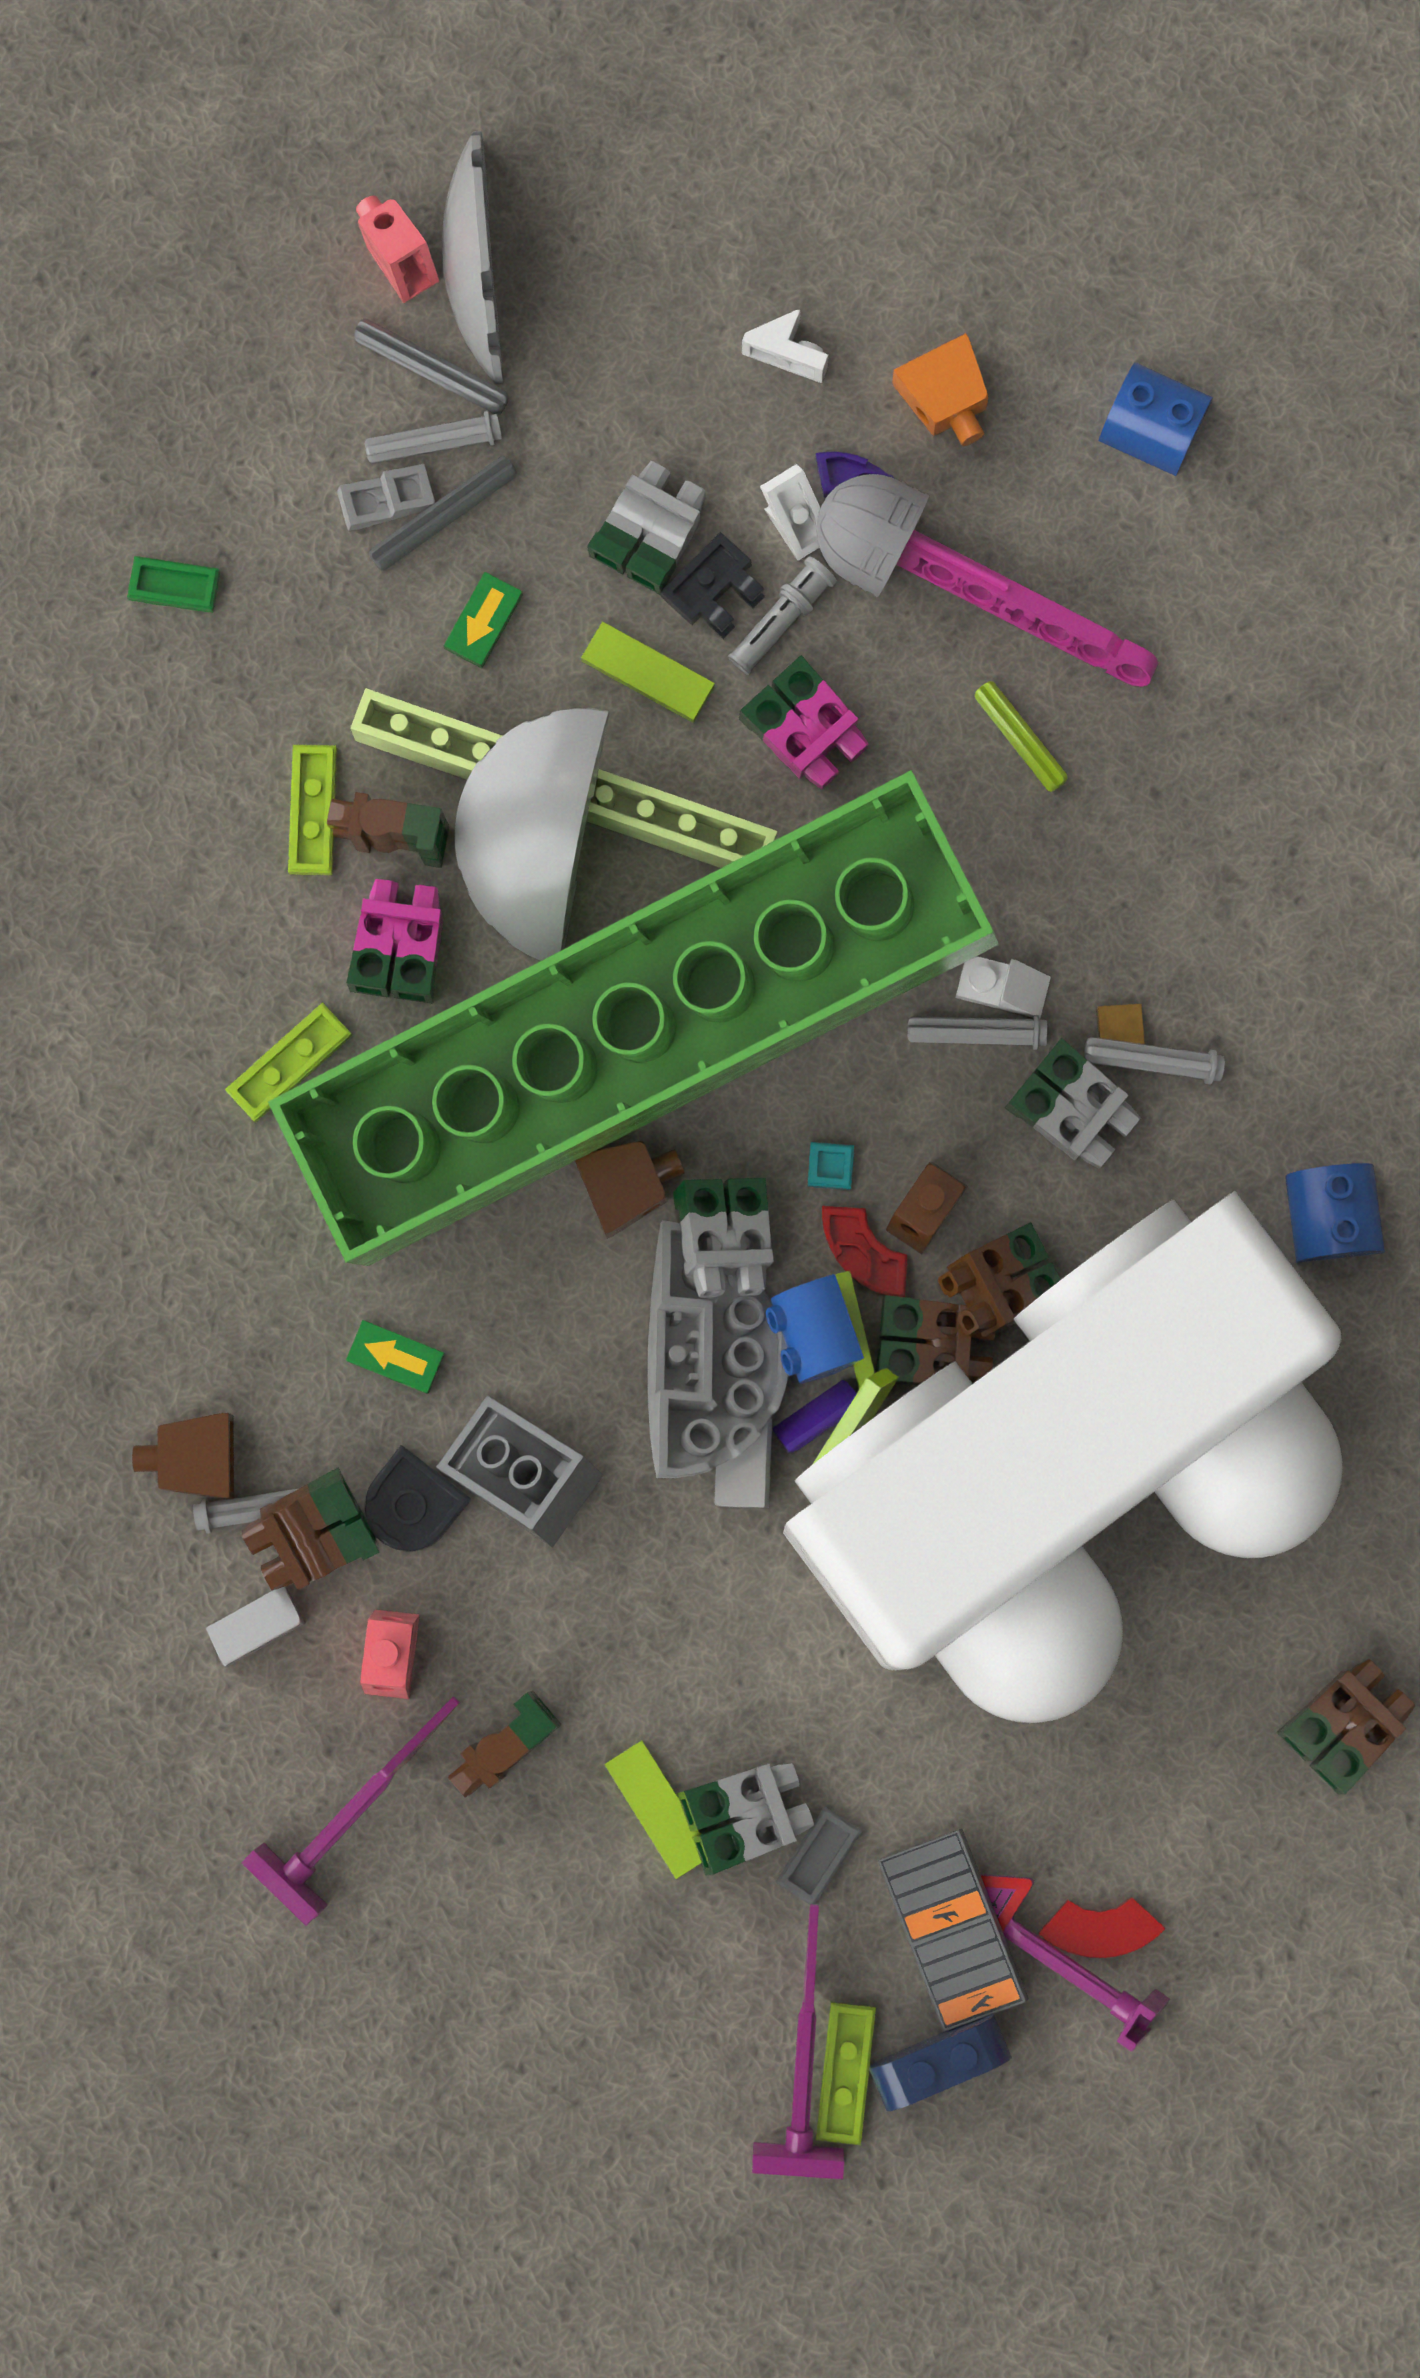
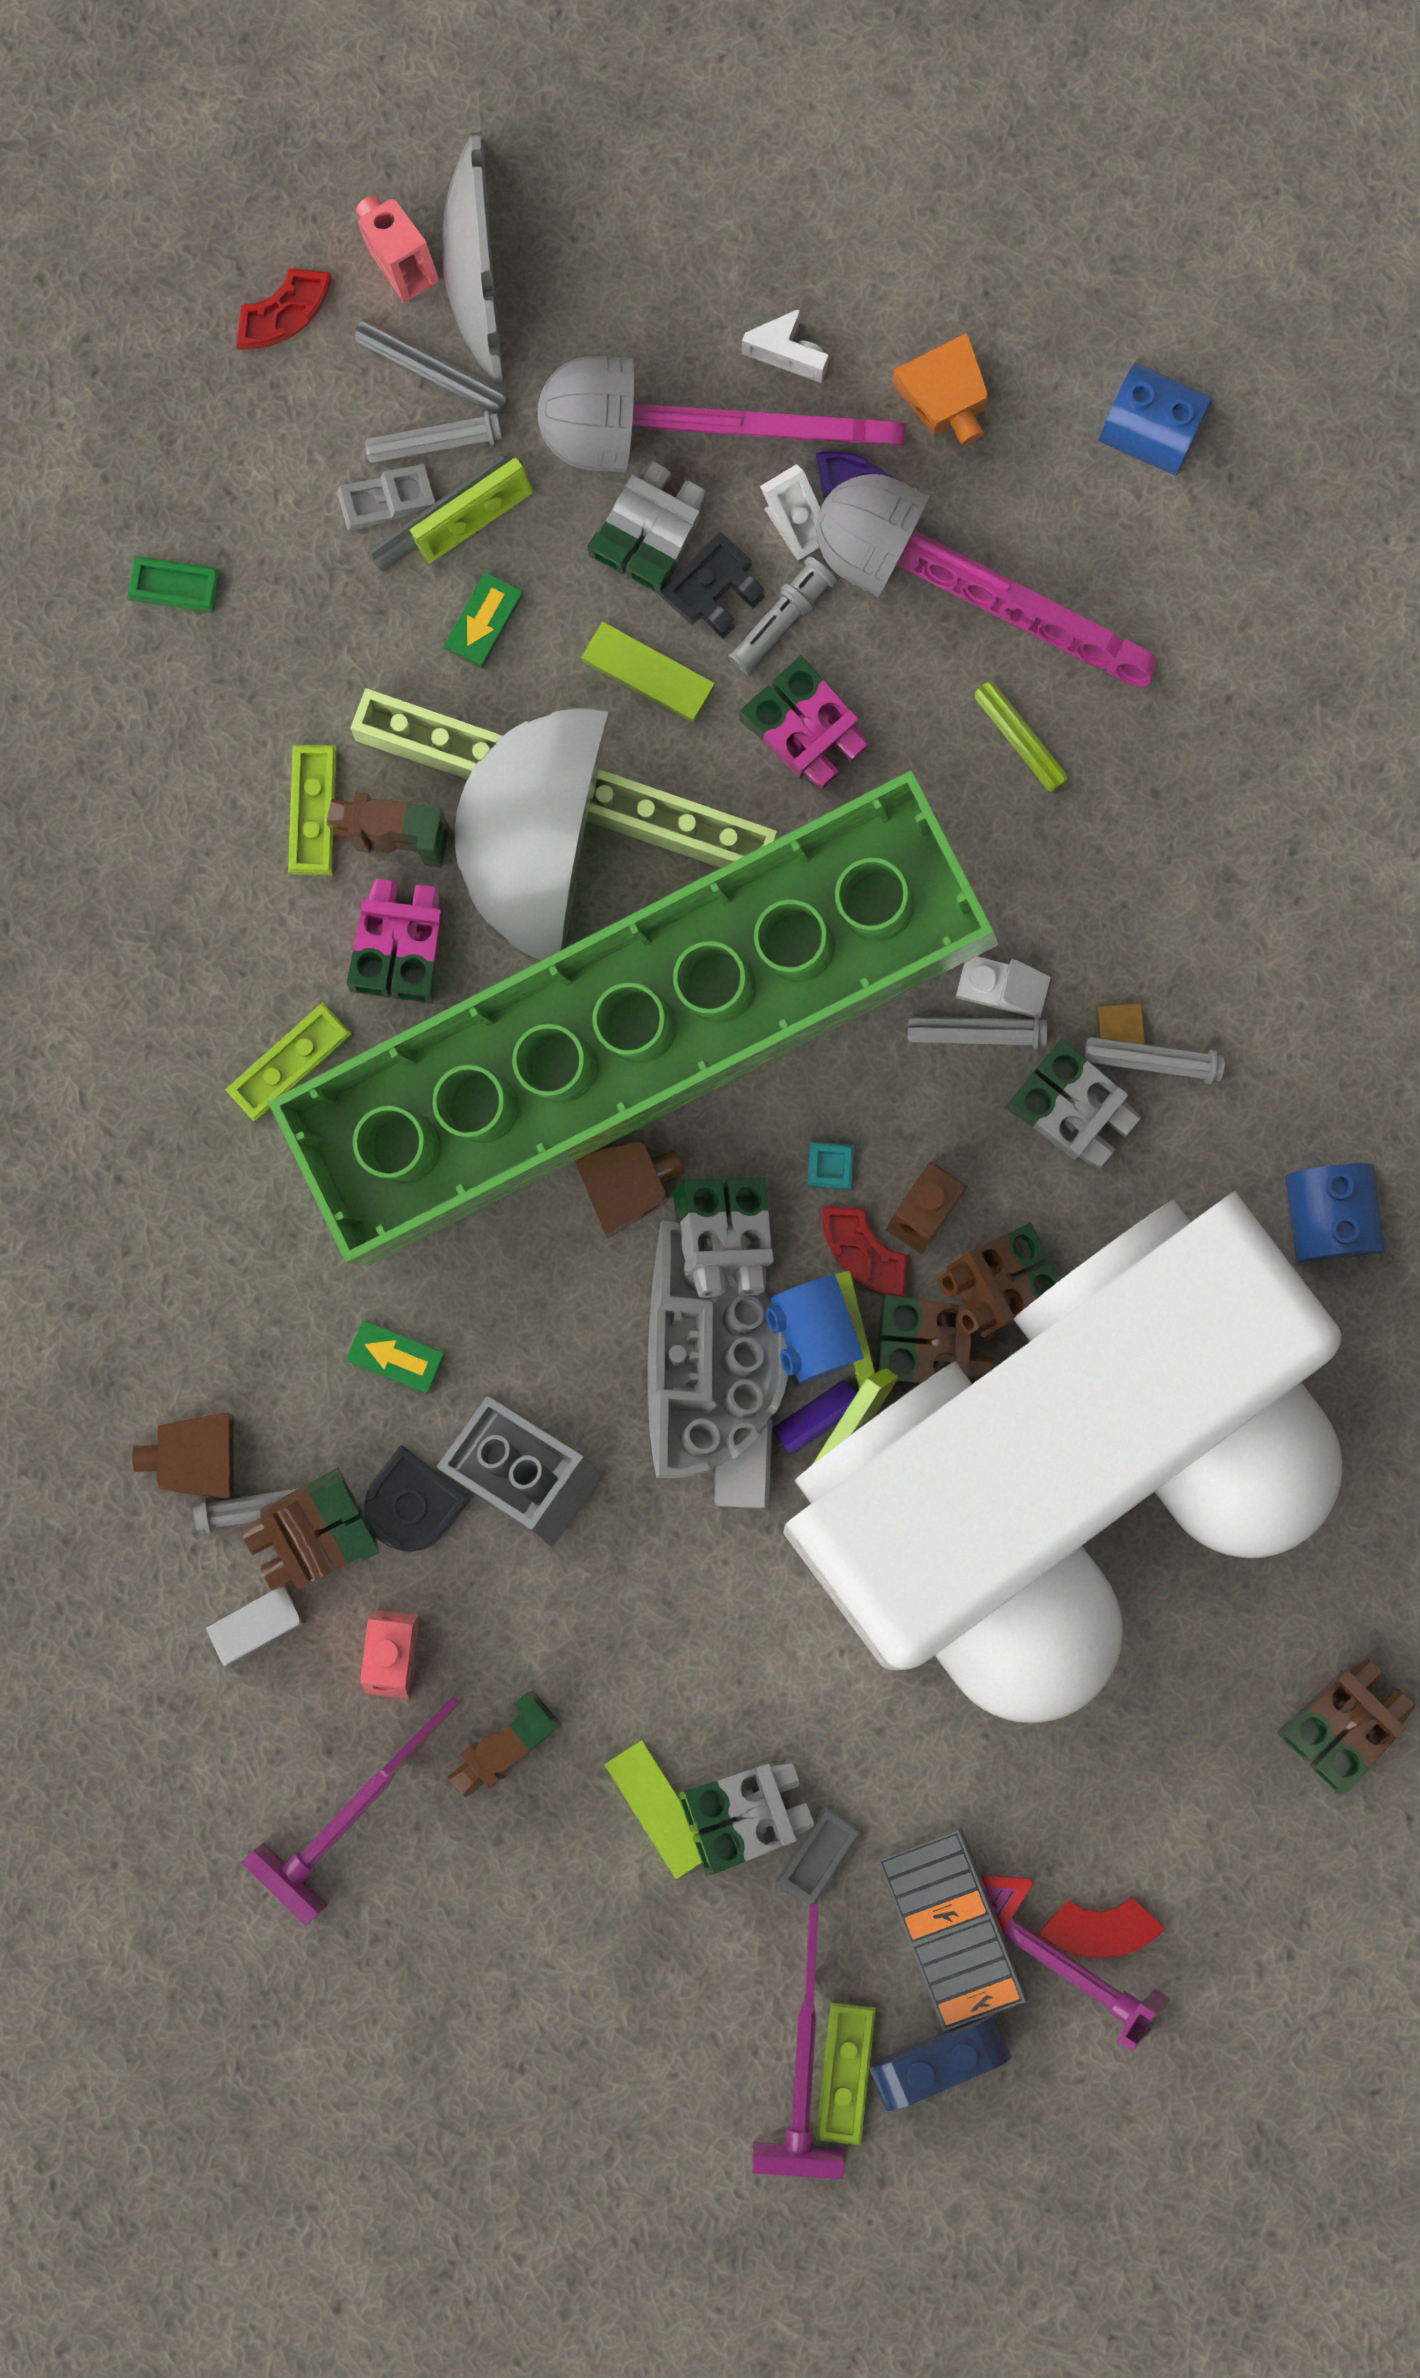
(285, 311): none -> red tile
(472, 510): none -> lime tile
(591, 412): none -> piece

